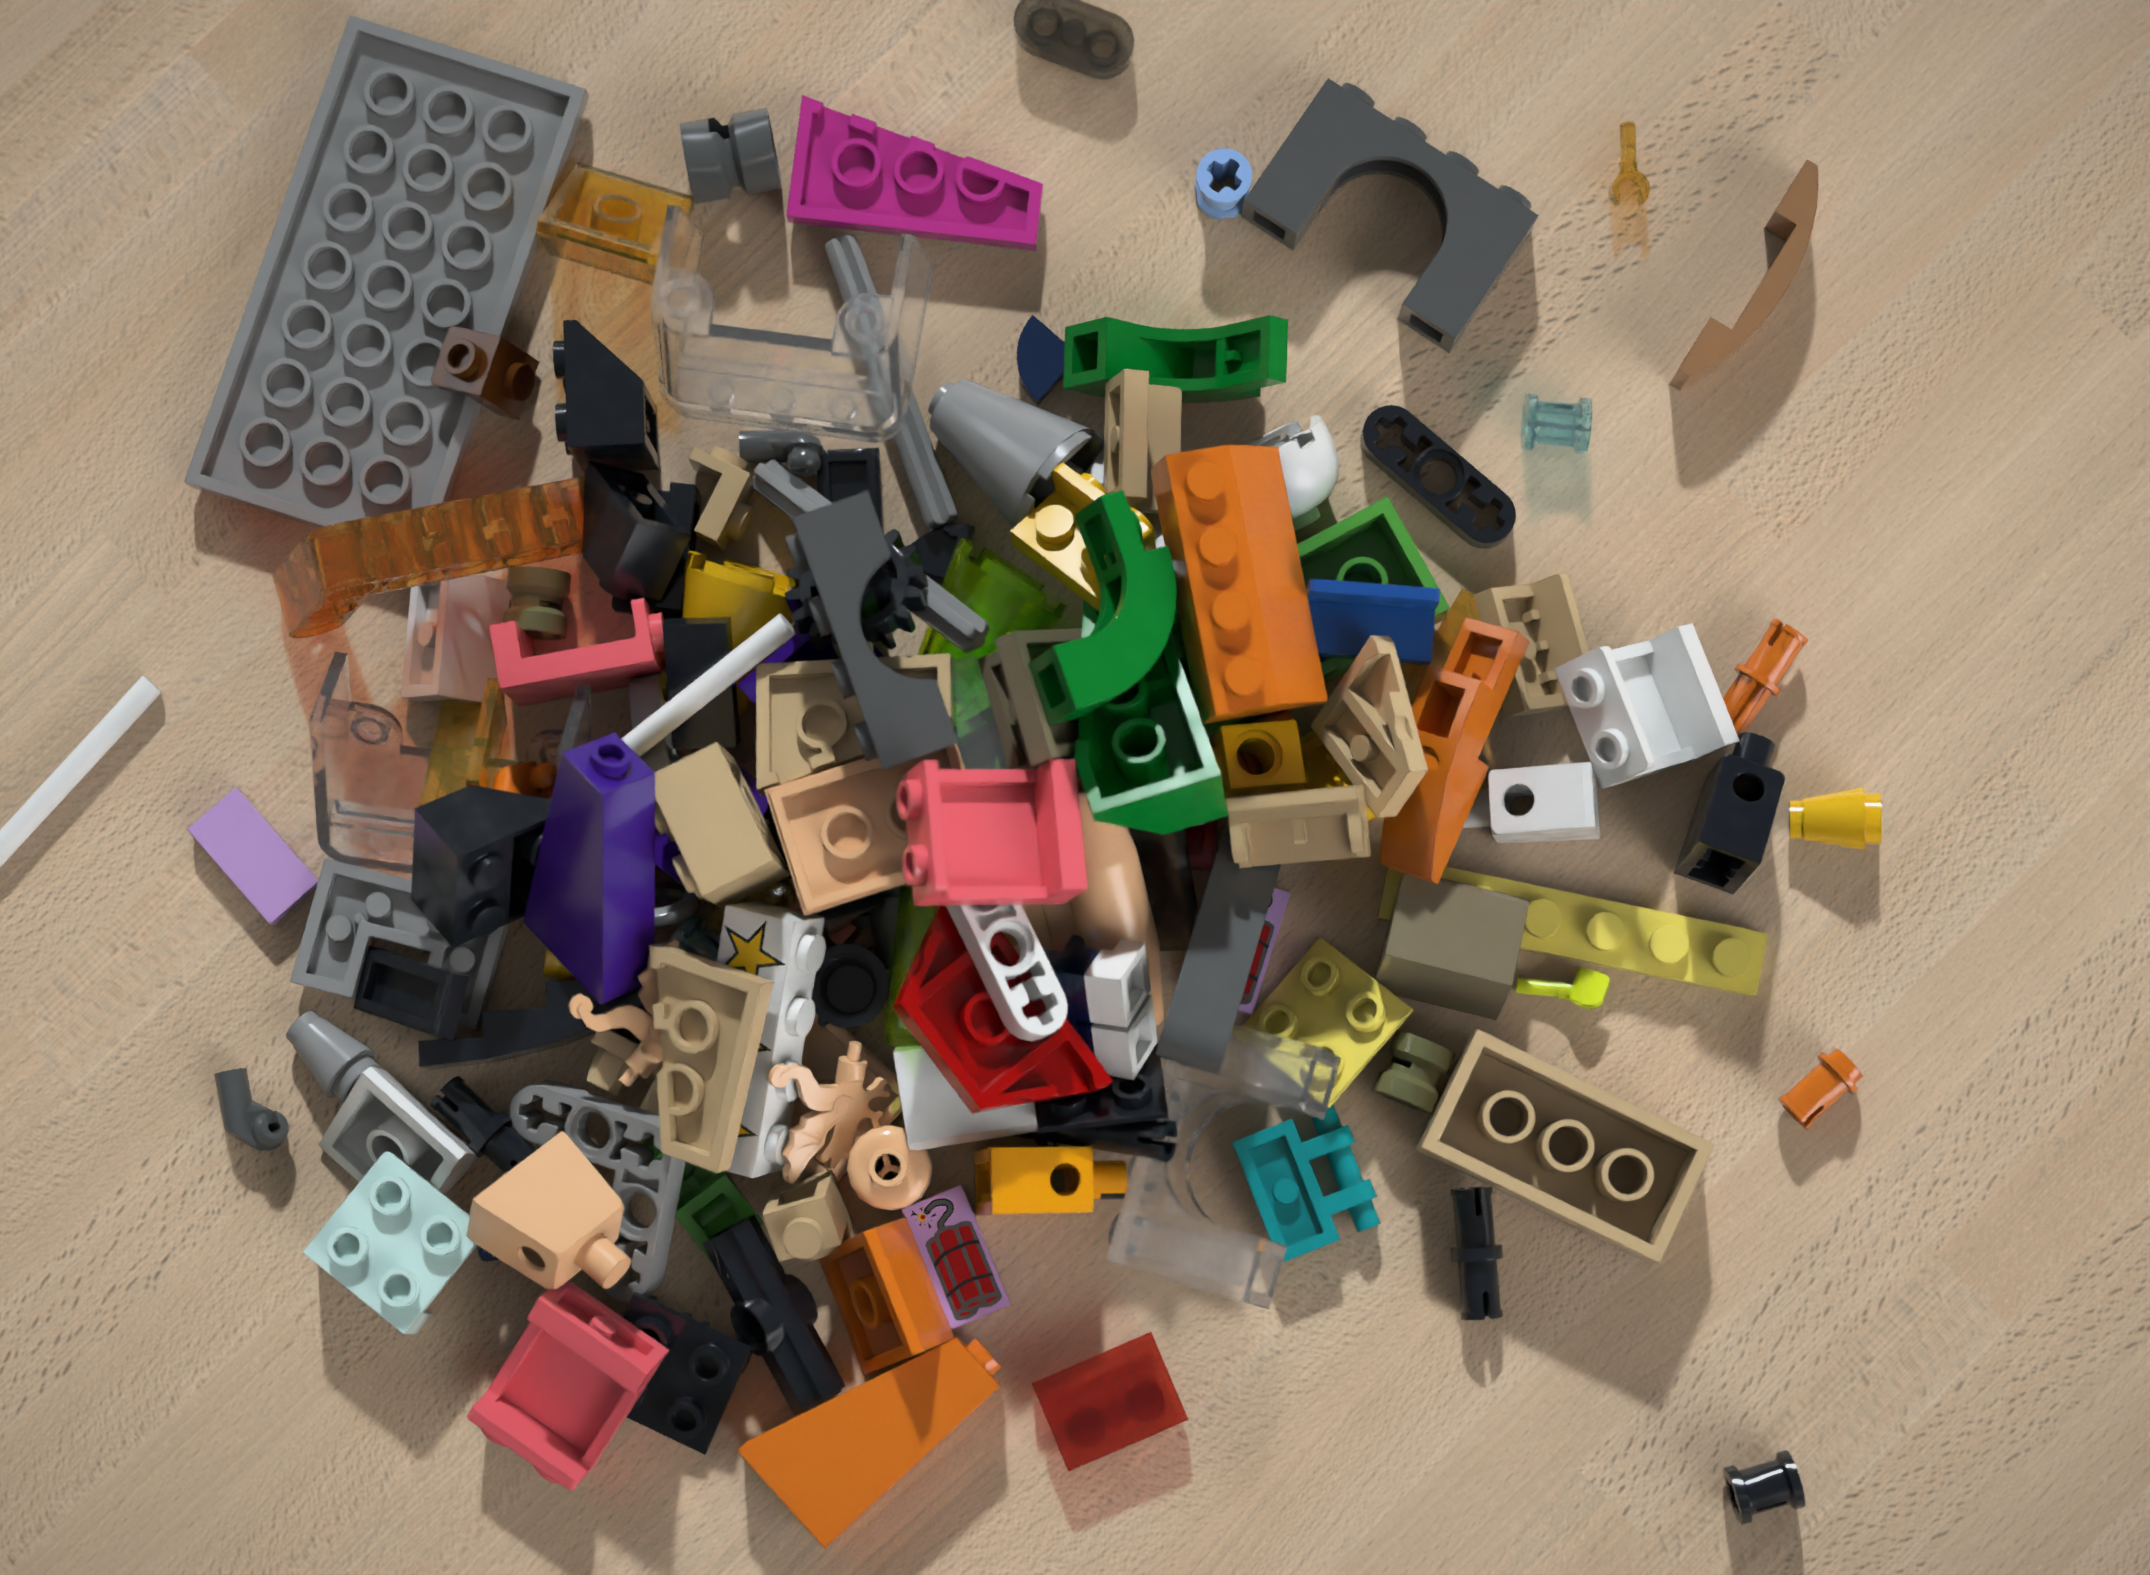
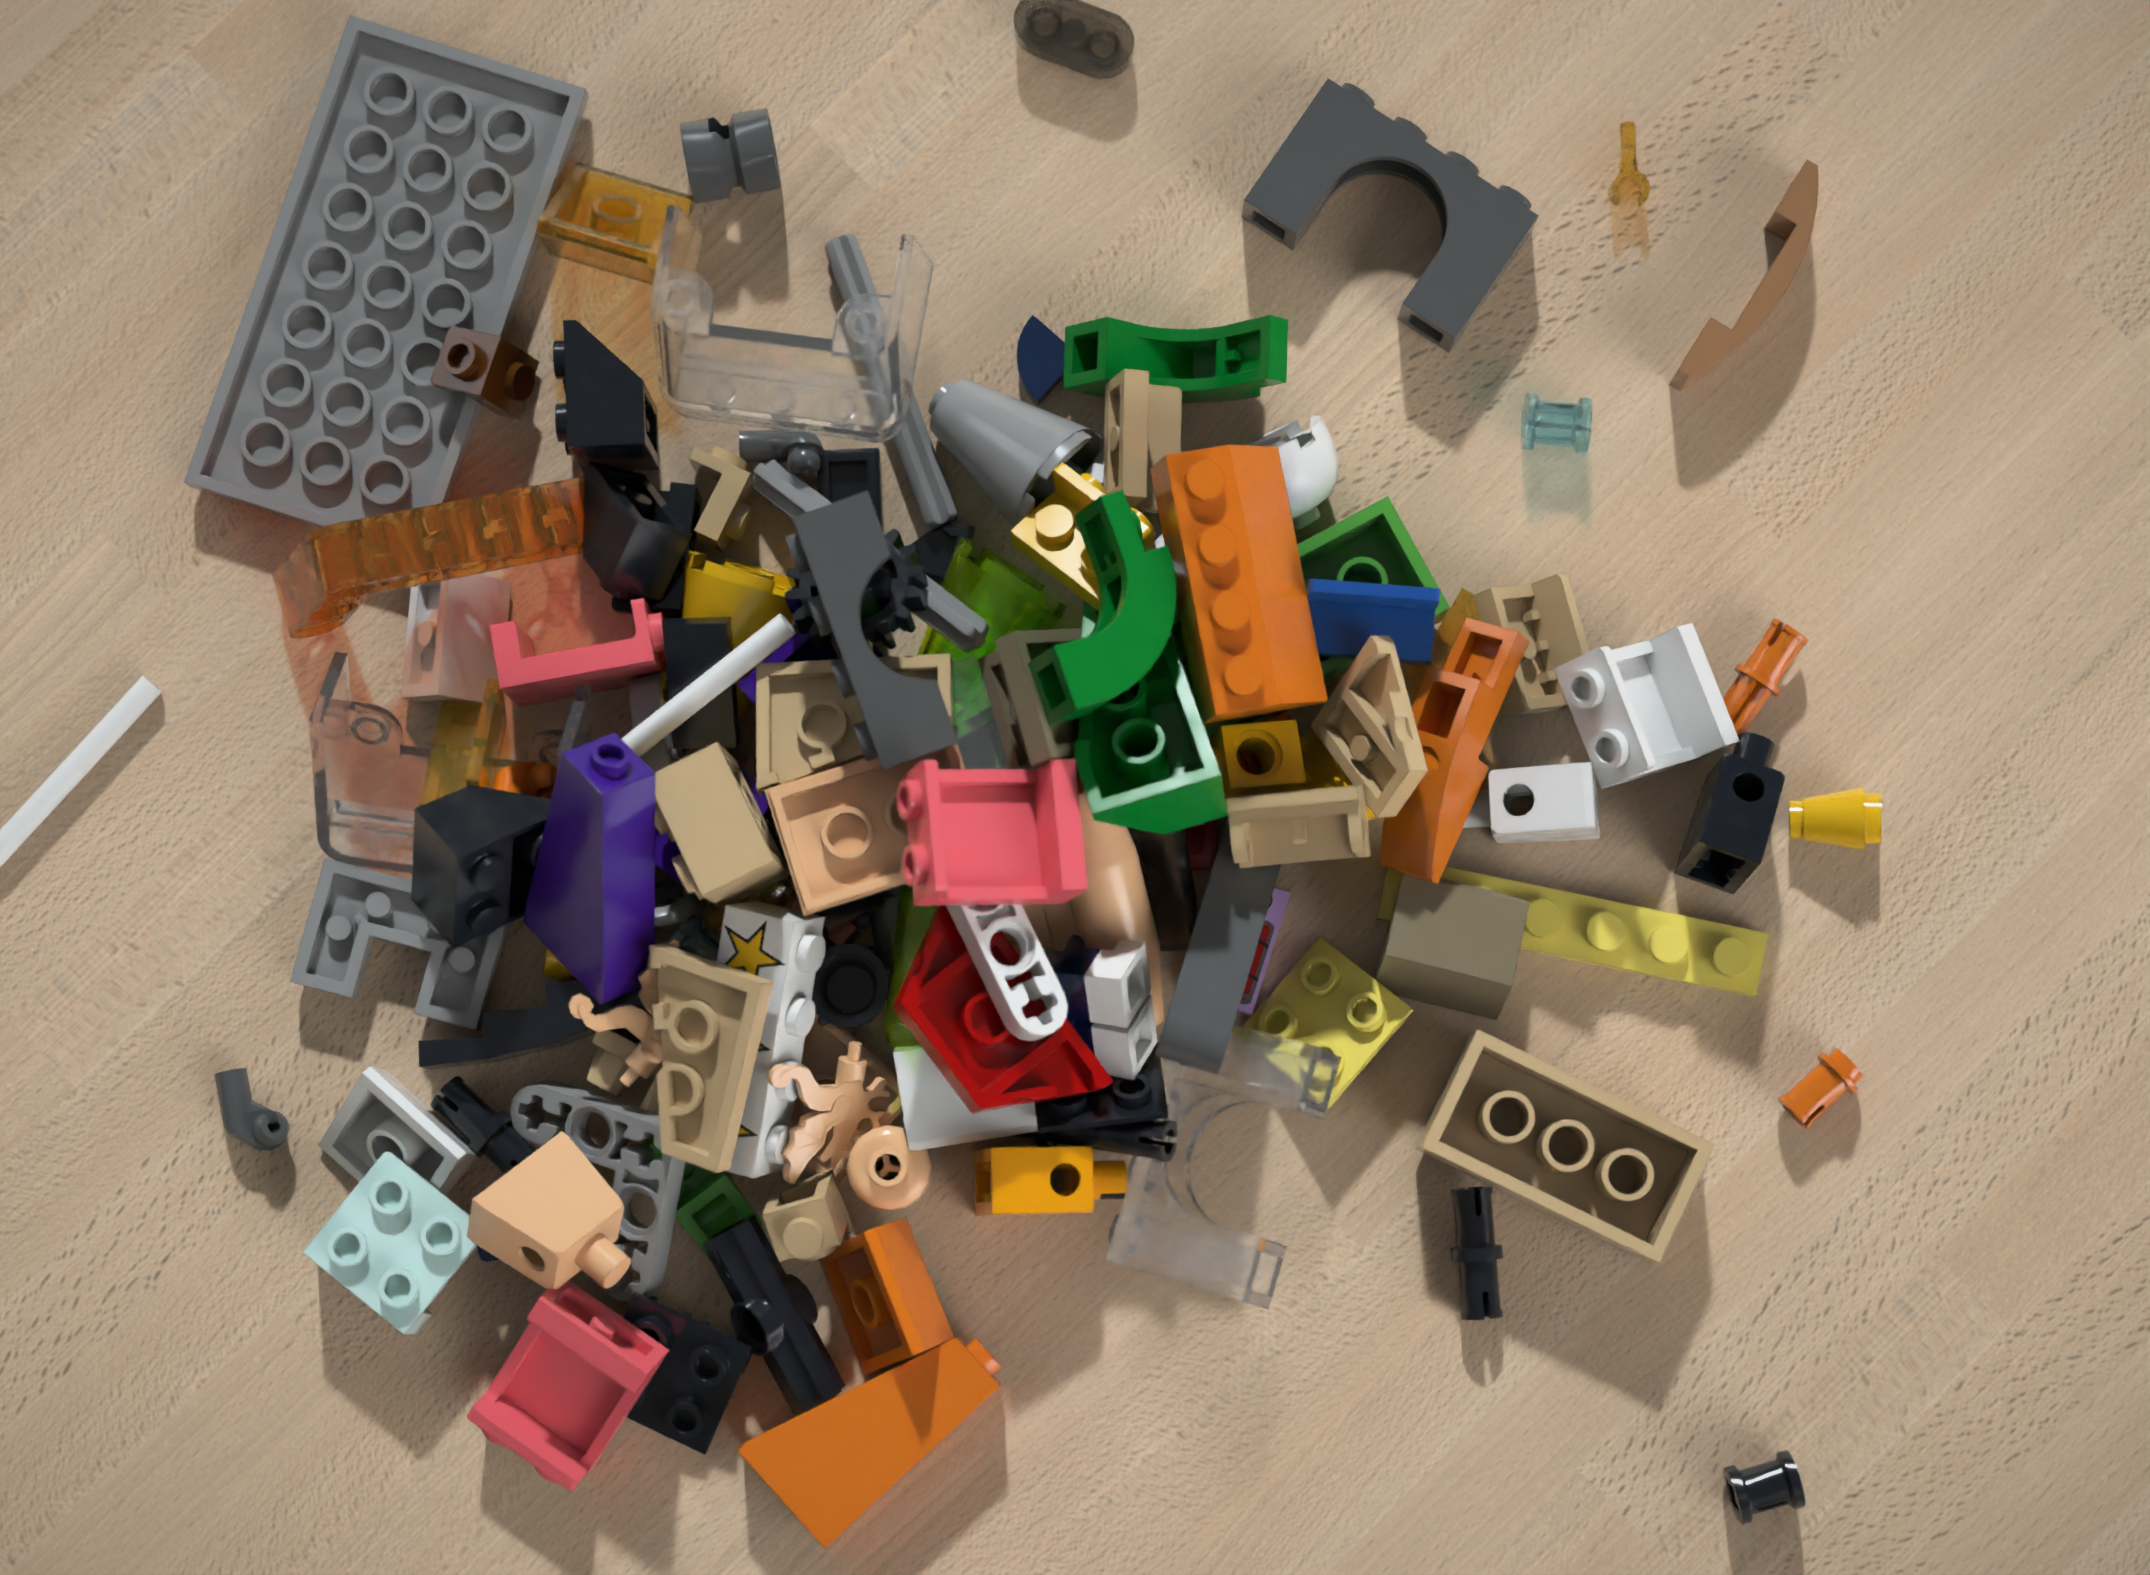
(254, 856): lavender tile -> none
(330, 1054): light grey cone -> none
(411, 992): black tile -> none
(538, 601): olive wheel -> none
(885, 183): dark pink wing -> none
(956, 1256): tile -> none
(1109, 1401): clear red plate -> none
(1217, 166): light blue bush -> none
(1287, 1189): teal plate -> none
(1414, 1071): olive wheel -> none
(1438, 450): black beam -> none
(1586, 991): neon yellow hand -> none

